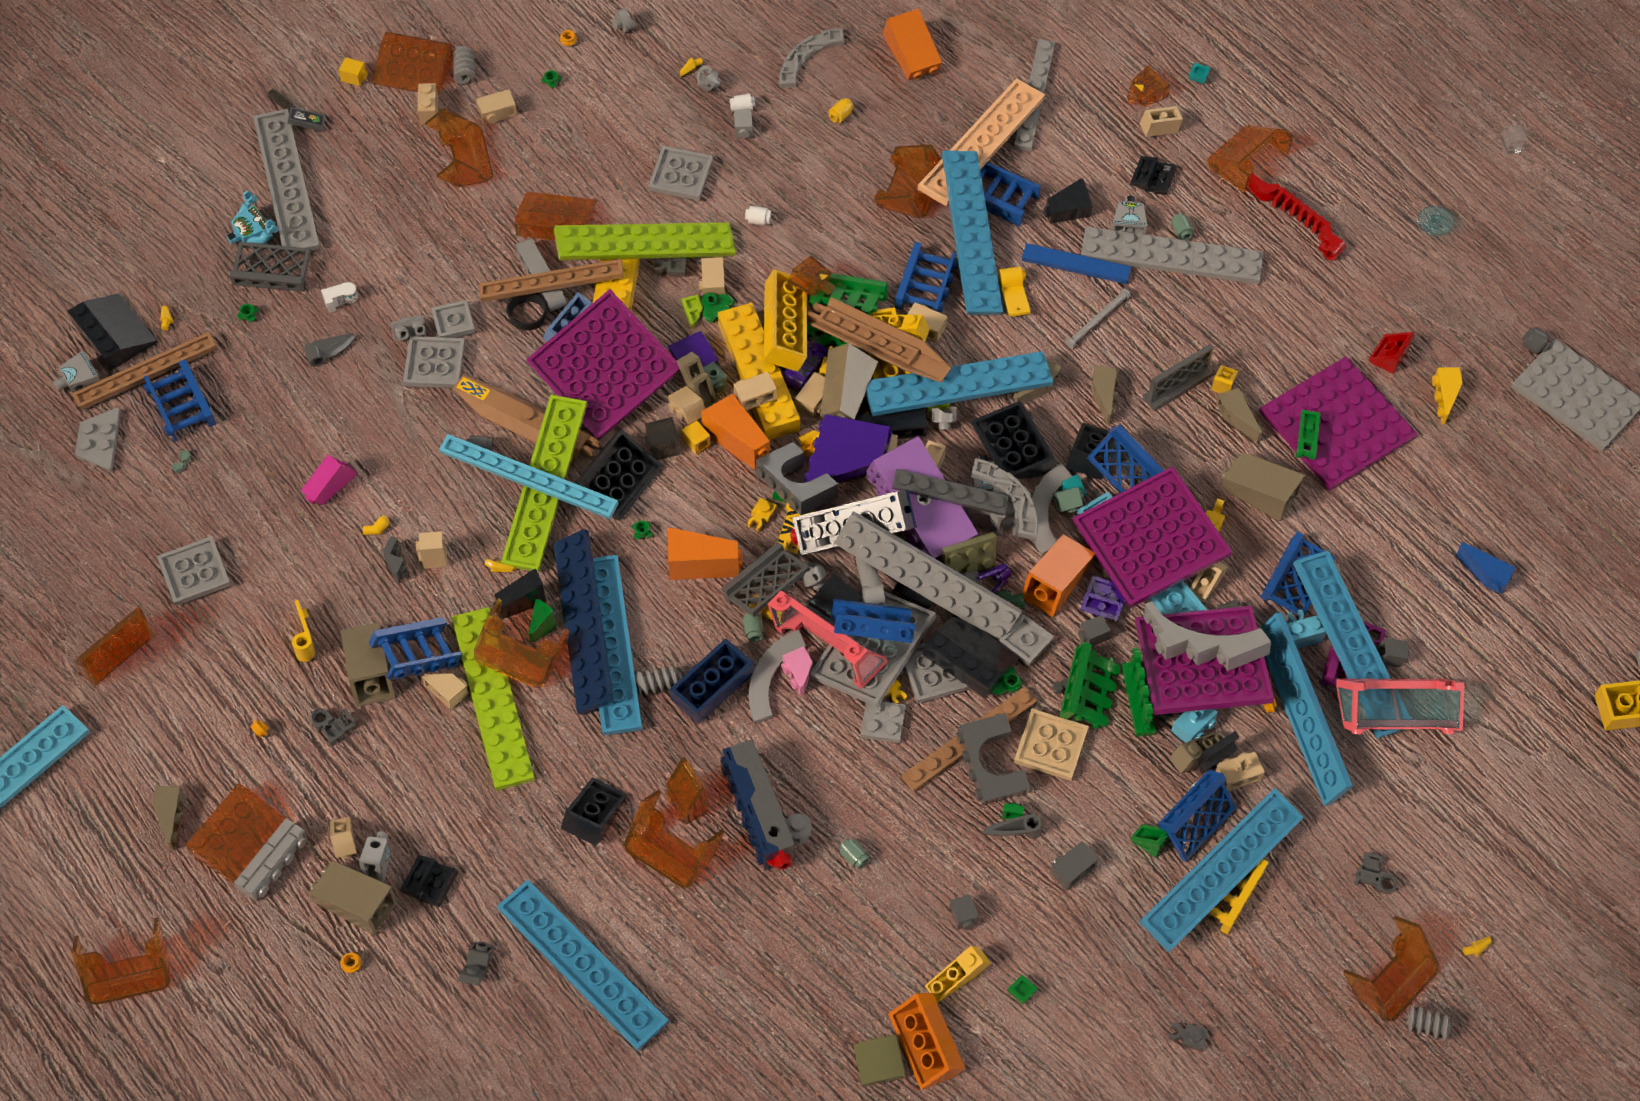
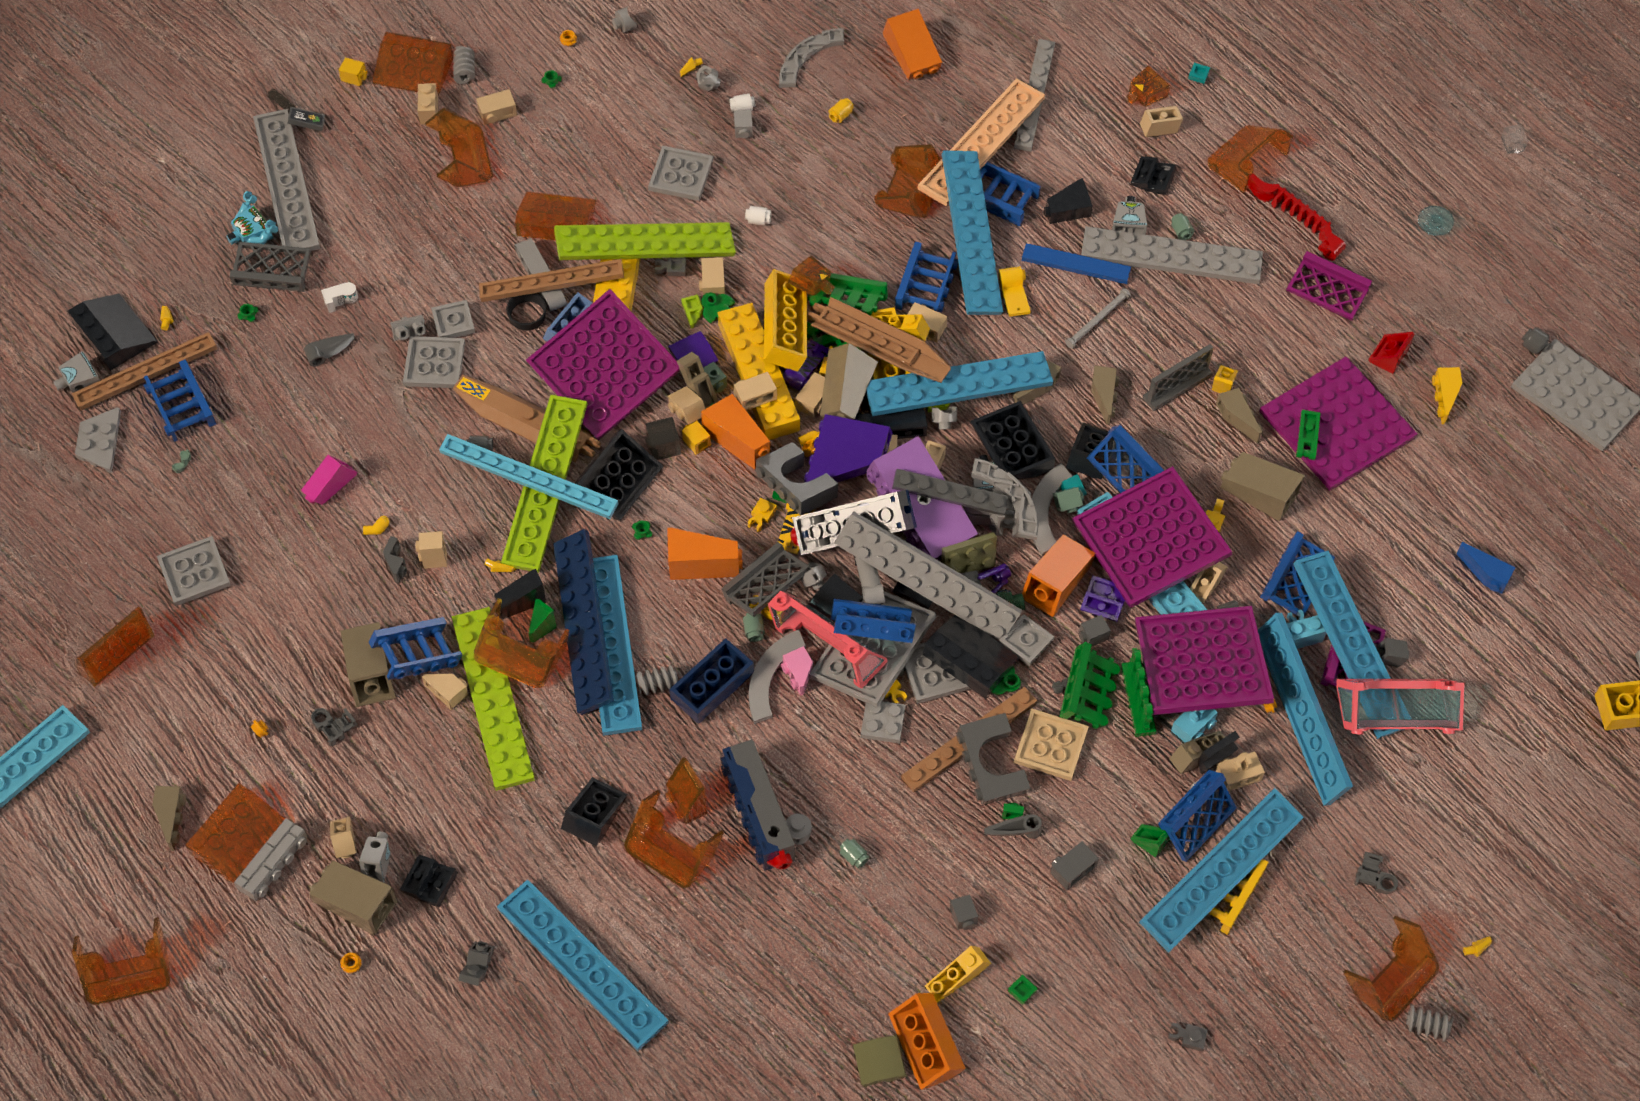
(302, 642): yellow door -> none
(1229, 650): light grey arch -> none
(1334, 272): none -> magenta fence

